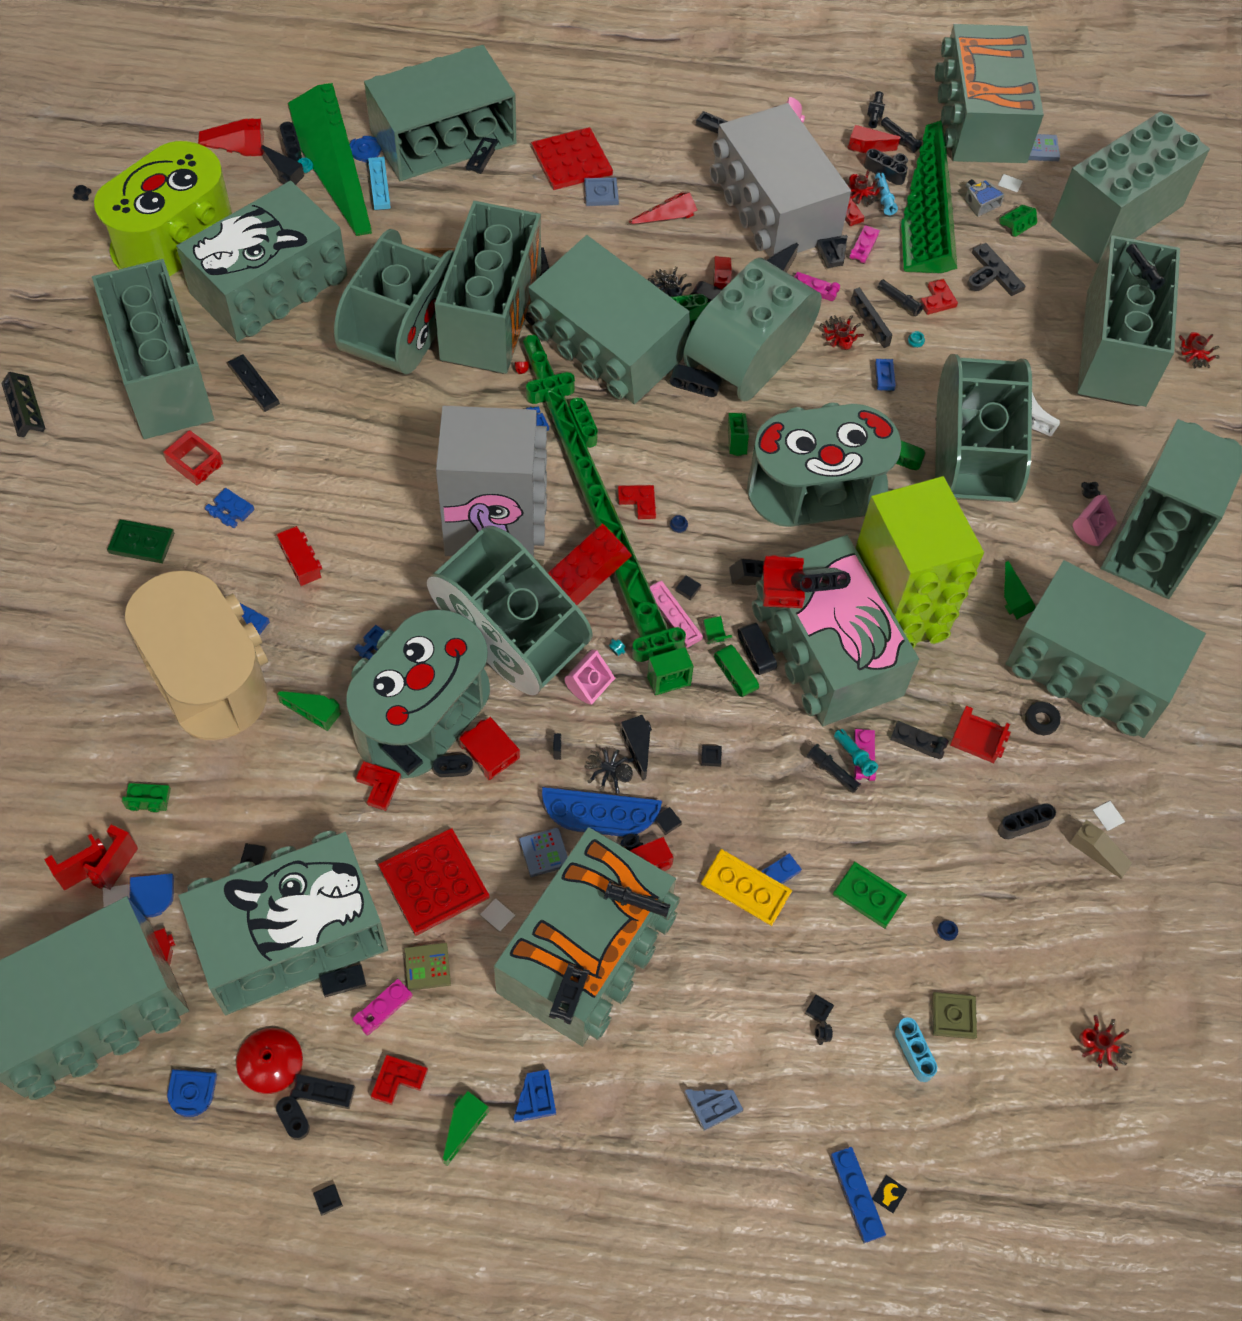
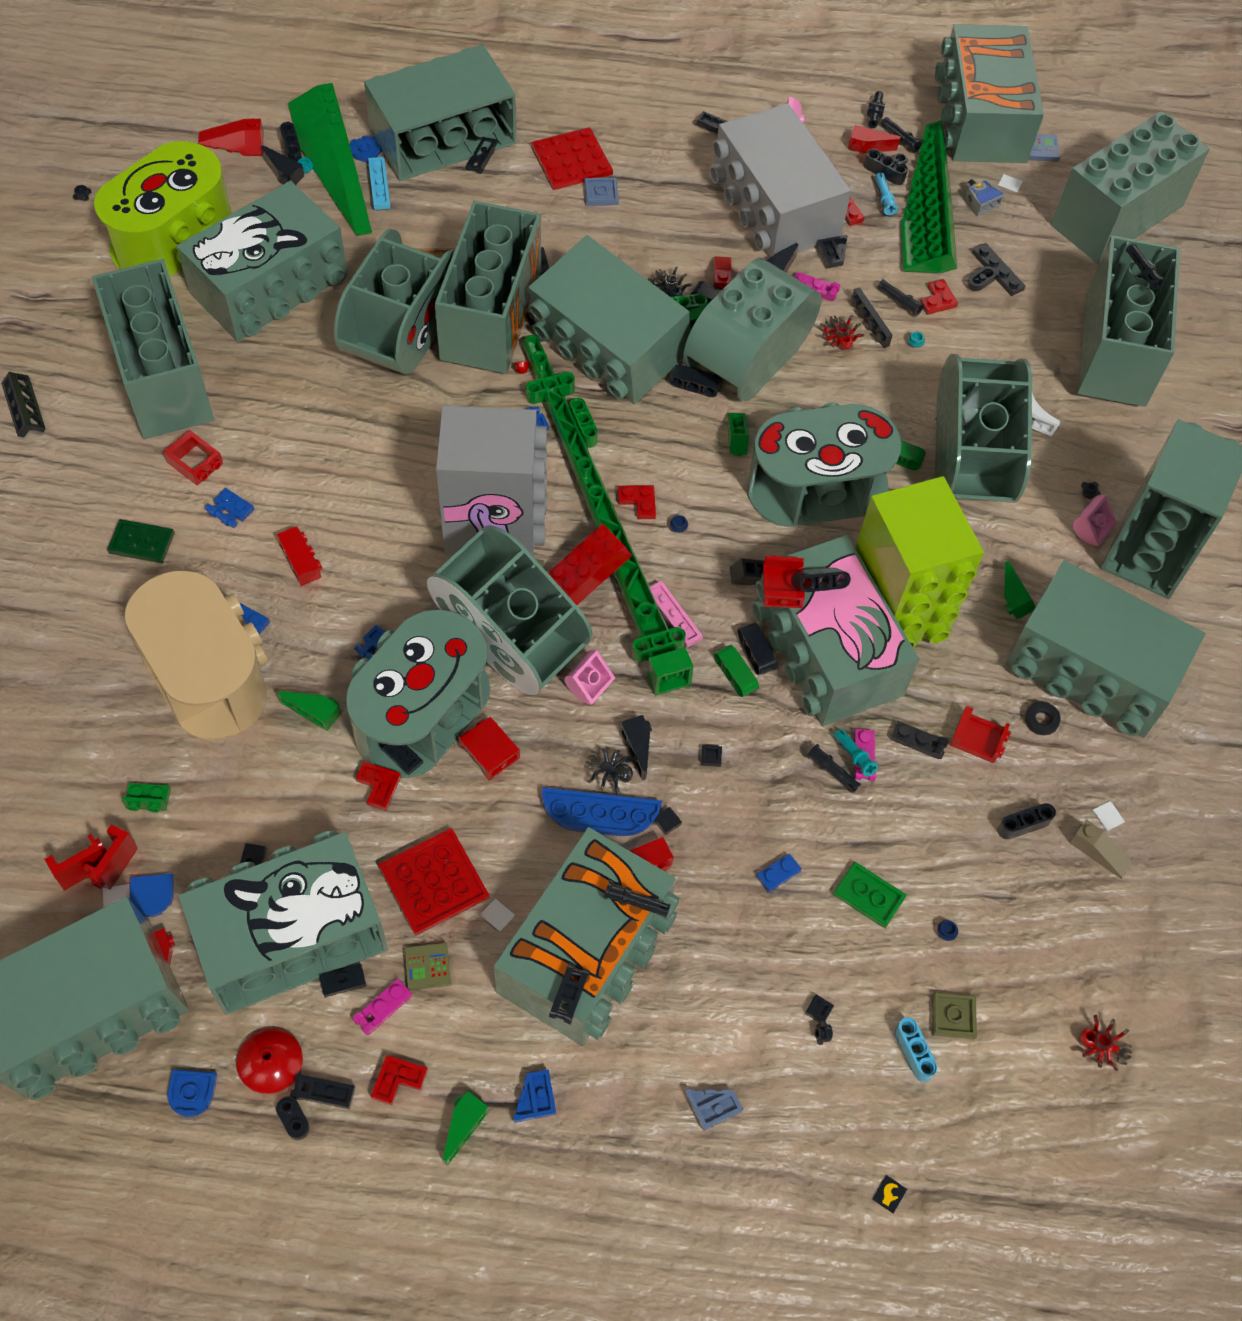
(253, 383): black plate -> none
(328, 1199): black tile -> none
(453, 765): black plate -> none
(543, 852): sand blue tile -> none
(557, 746): black tile -> none
(617, 647): teal plate -> none
(631, 839): black plate -> none
(677, 206): wedge -> none
(688, 587): black tile -> none
(715, 630): green bracket -> none
(746, 887): yellow tile -> none
(858, 1195): blue plate -> none
(859, 185): animal -> none
(864, 244): dark pink plate -> none
(885, 374): blue plate -> none
(1019, 219): green bracket -> none
(1196, 345): animal -> none

